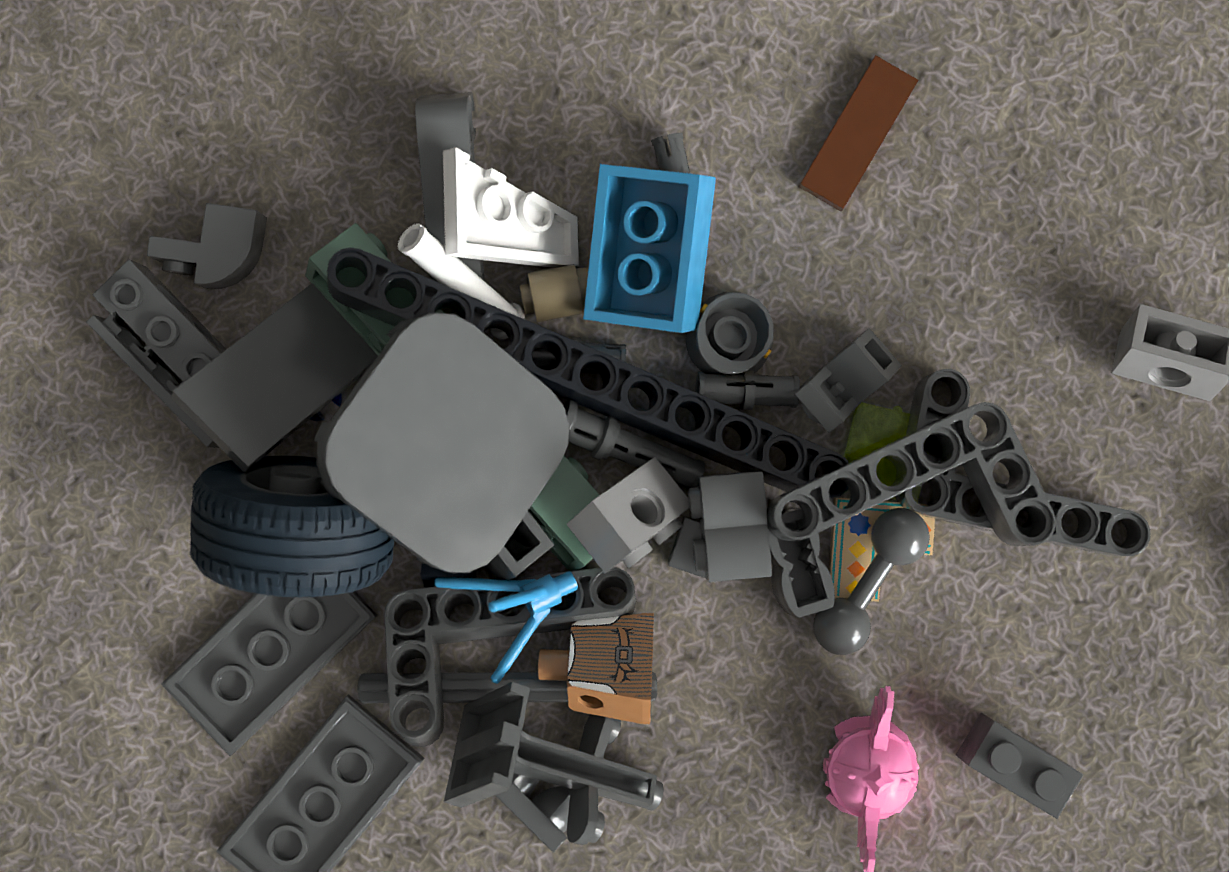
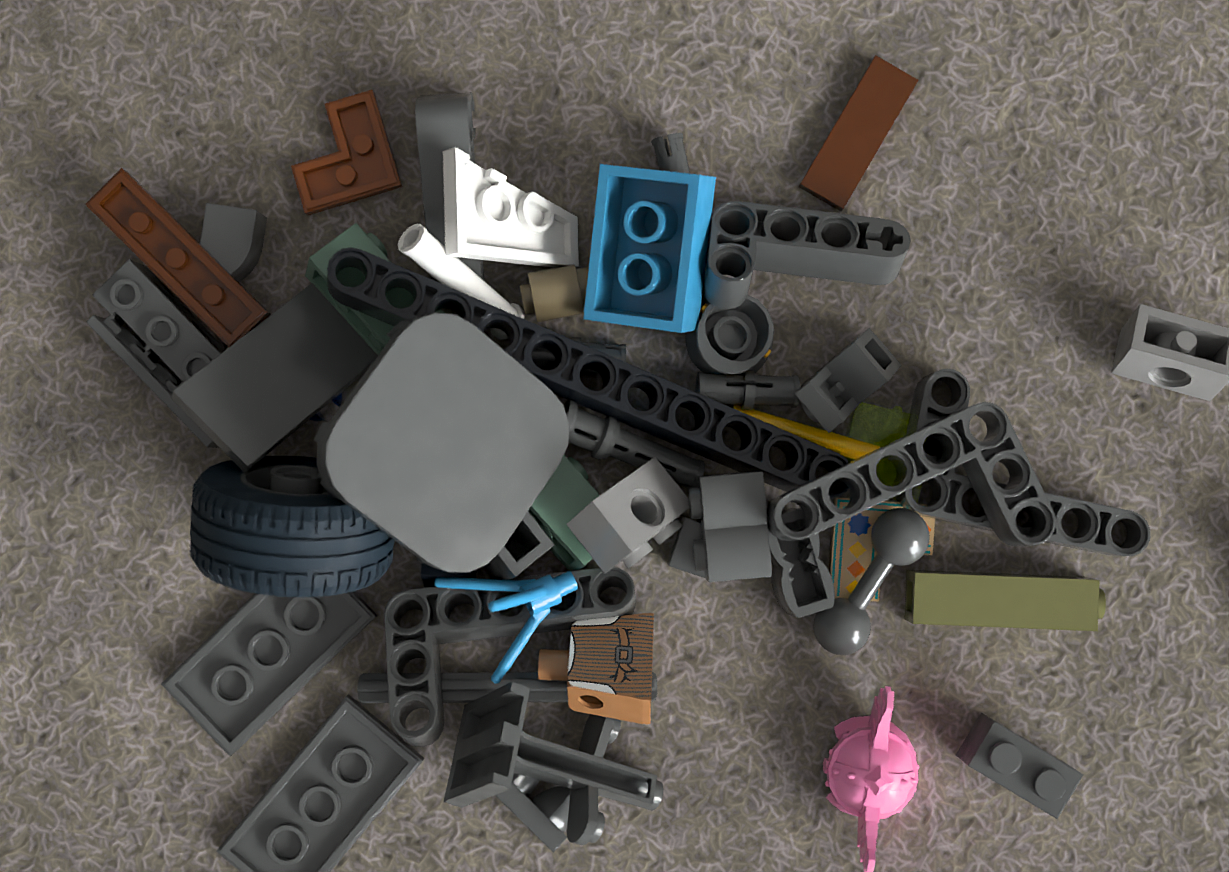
(176, 258): none -> reddish brown tile
(361, 165): none -> dark orange tile
(838, 443): none -> yellow bar
(865, 250): none -> dark grey beam
(1003, 600): none -> olive brick

